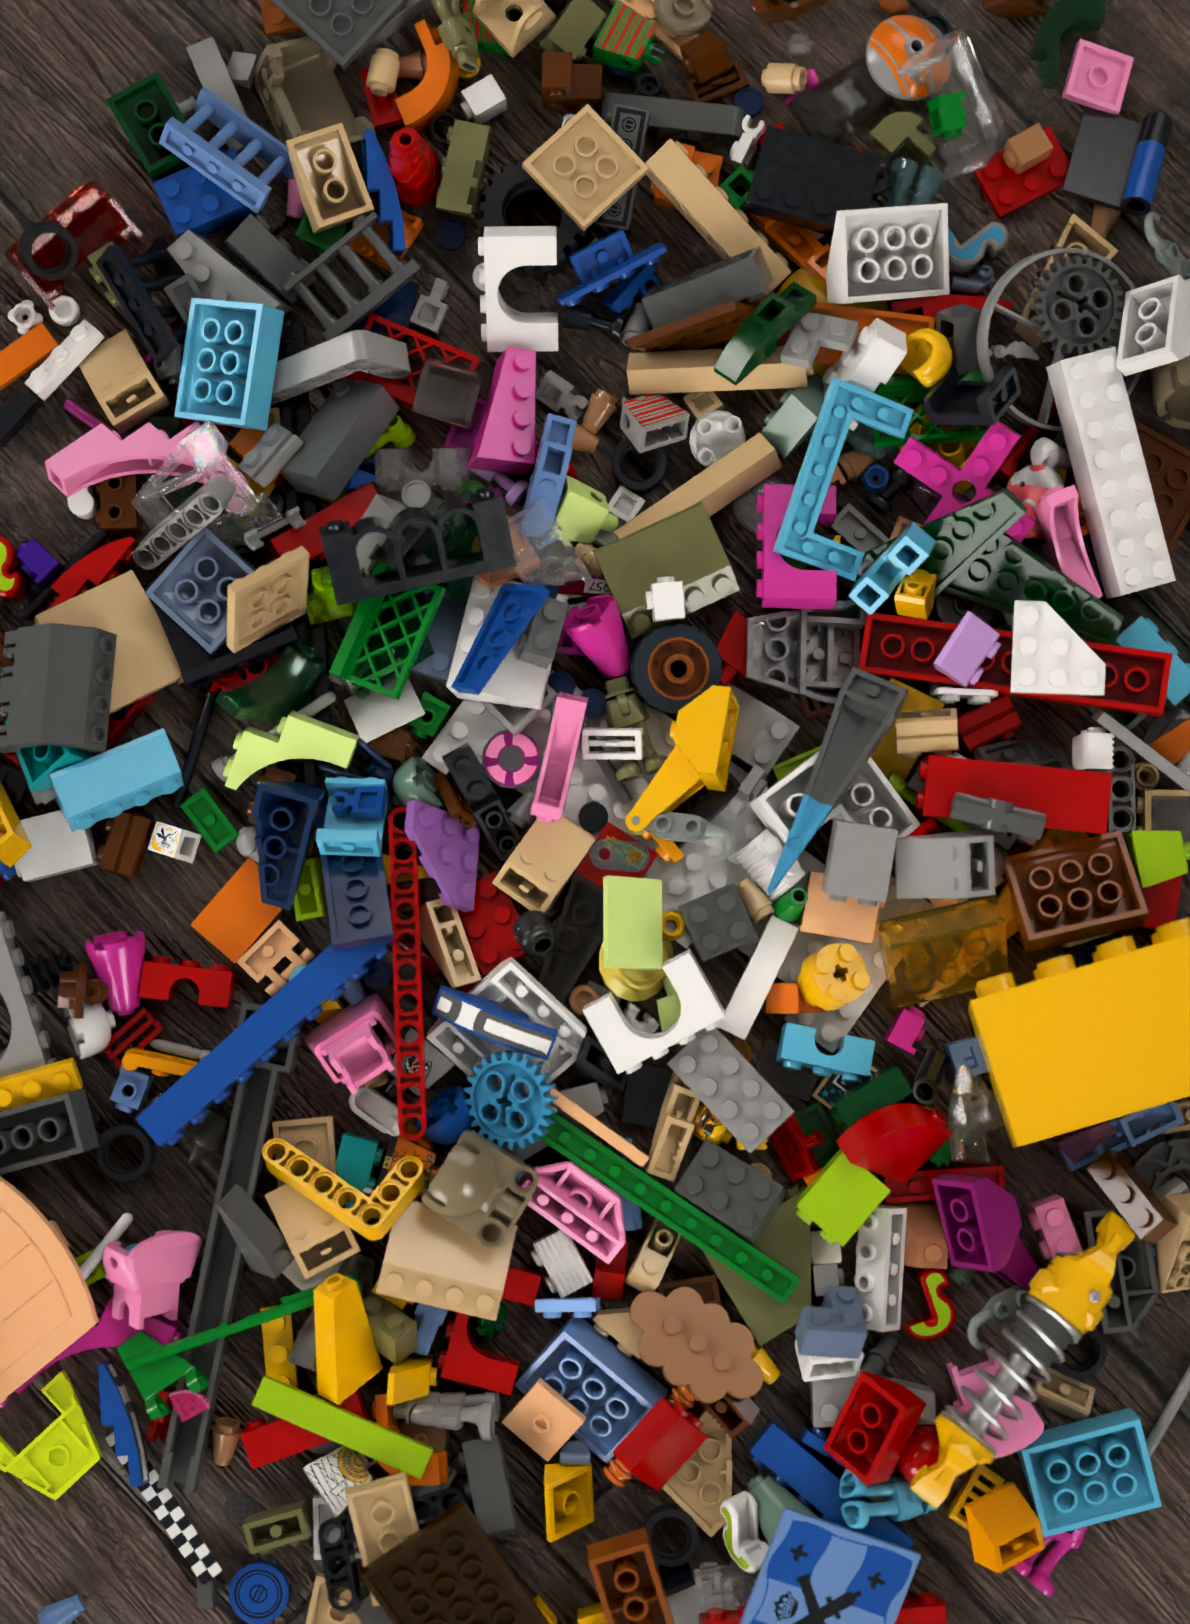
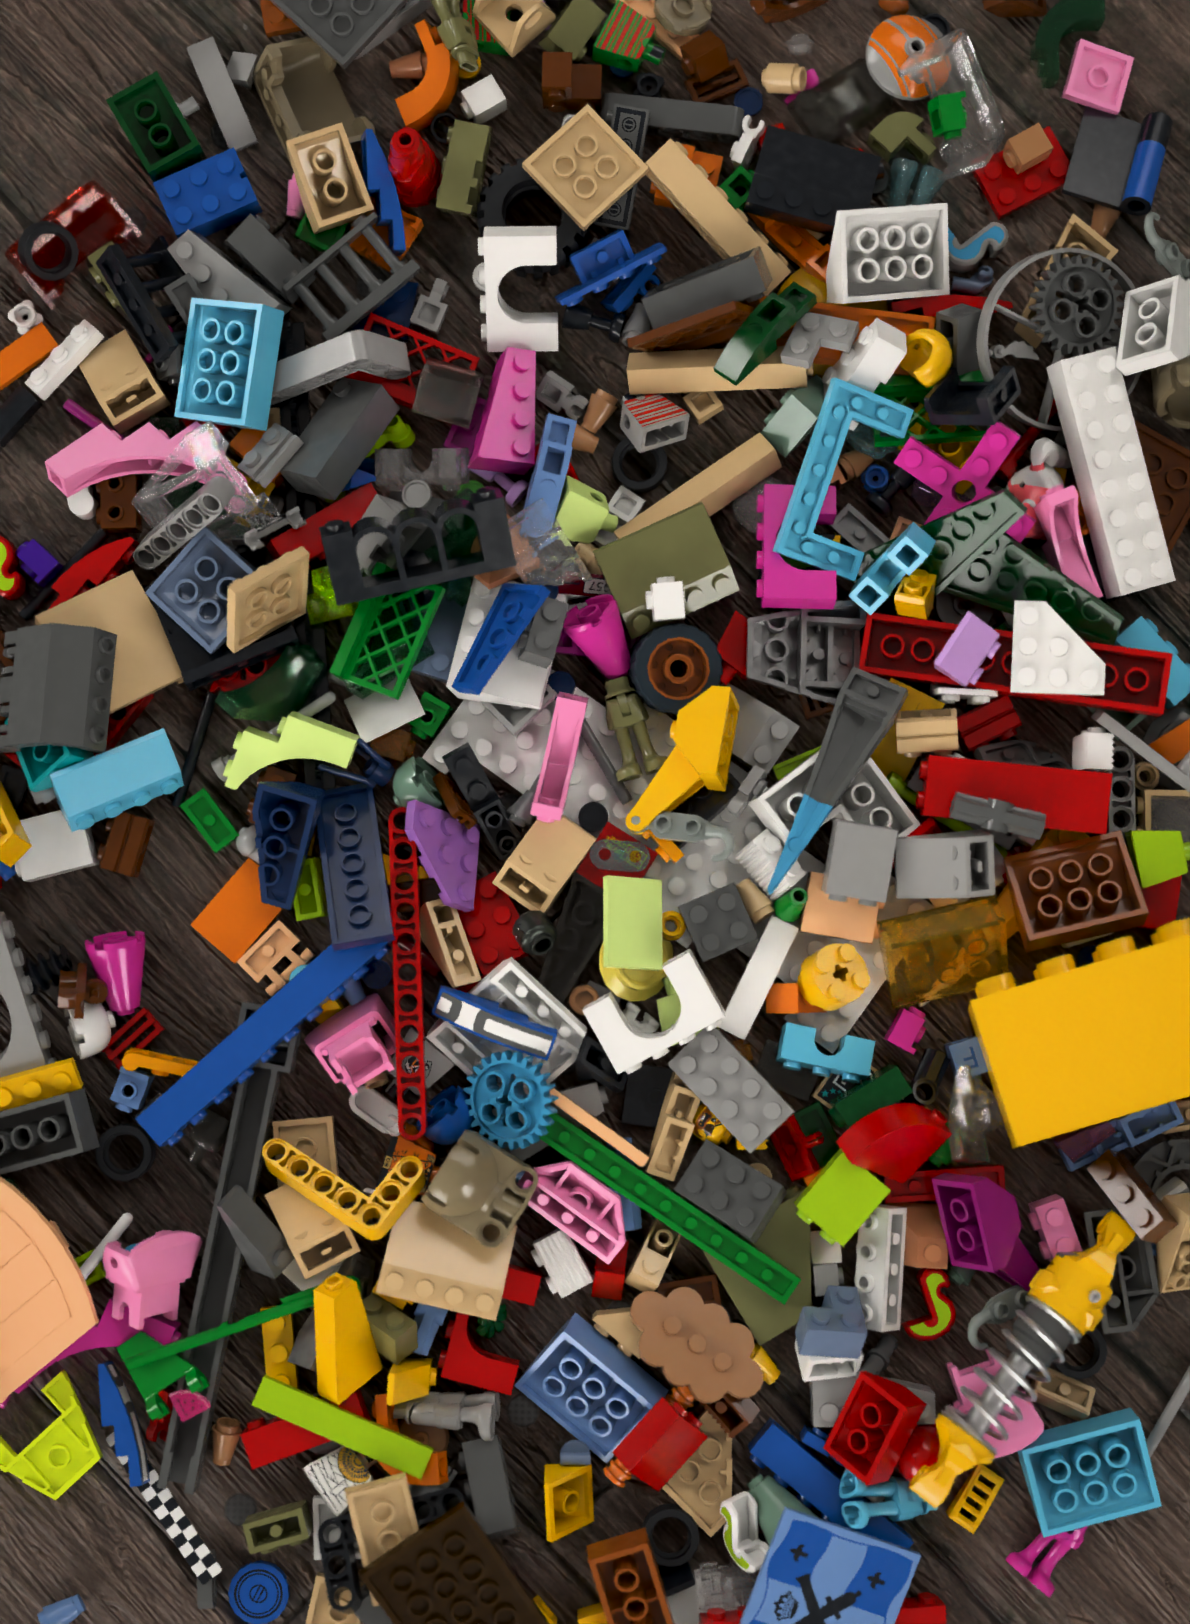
(66, 311): white tile -> none
(174, 842): white brick -> none
(178, 1049): light grey piece -> none
(214, 984): red arch -> none
(217, 166): medium blue fence -> none
(350, 835): medium azure panel -> none
(357, 1161): teal slope -> none
(364, 804): blue plate -> none
(382, 108): red plate -> none
(383, 72): tan brick -> none
(451, 235): dark blue piece -> none
(511, 759): tile -> none
(544, 1419): light nougat plate -> none
(580, 1306): light blue plate -> none
(596, 703): dark blue piece -> none
(638, 743): white tile -> none
(715, 436): white dish -> none
(1003, 1528): light orange slope -> none

